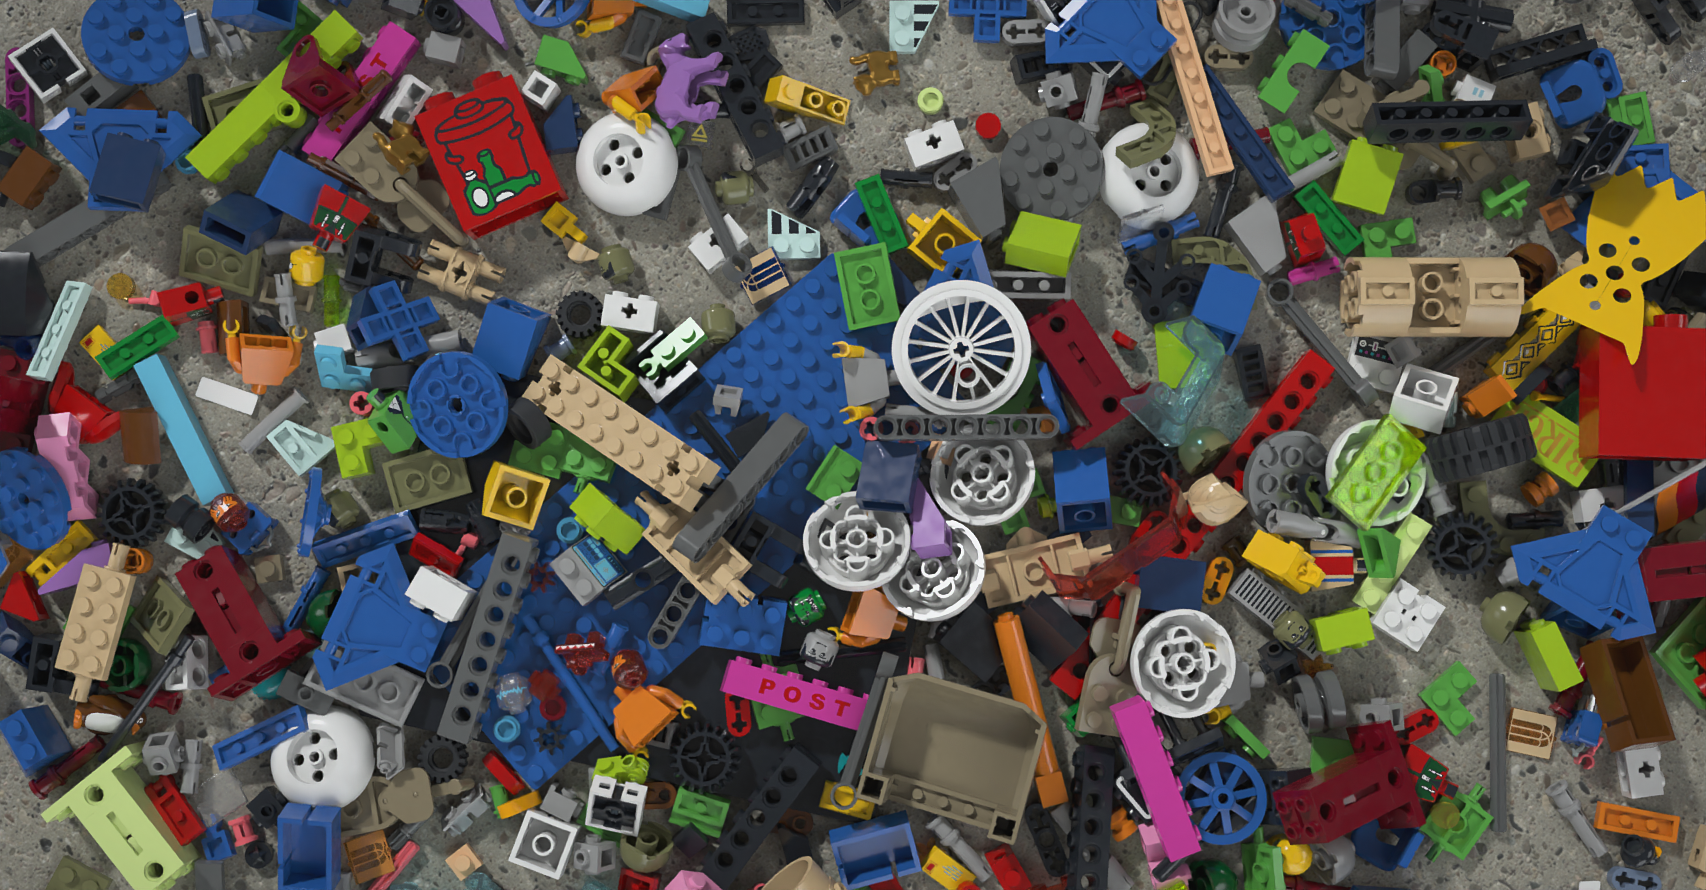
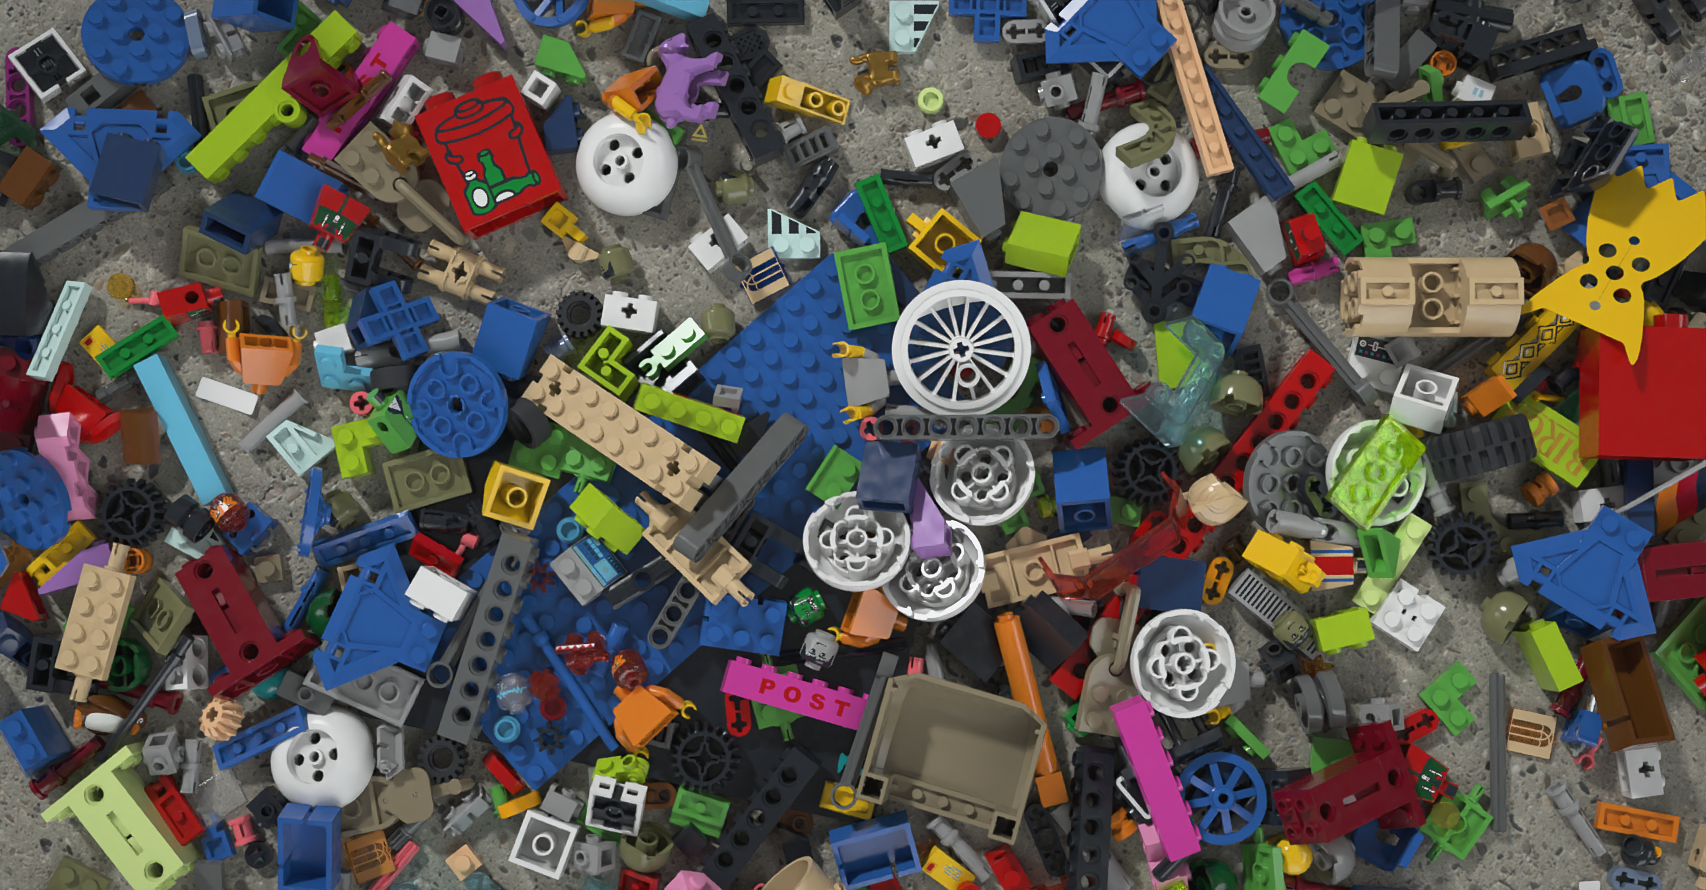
(221, 719): none -> light nougat gear
(689, 412): none -> lime brick
(1105, 327): none -> red pin
(1237, 394): none -> olive cylinder

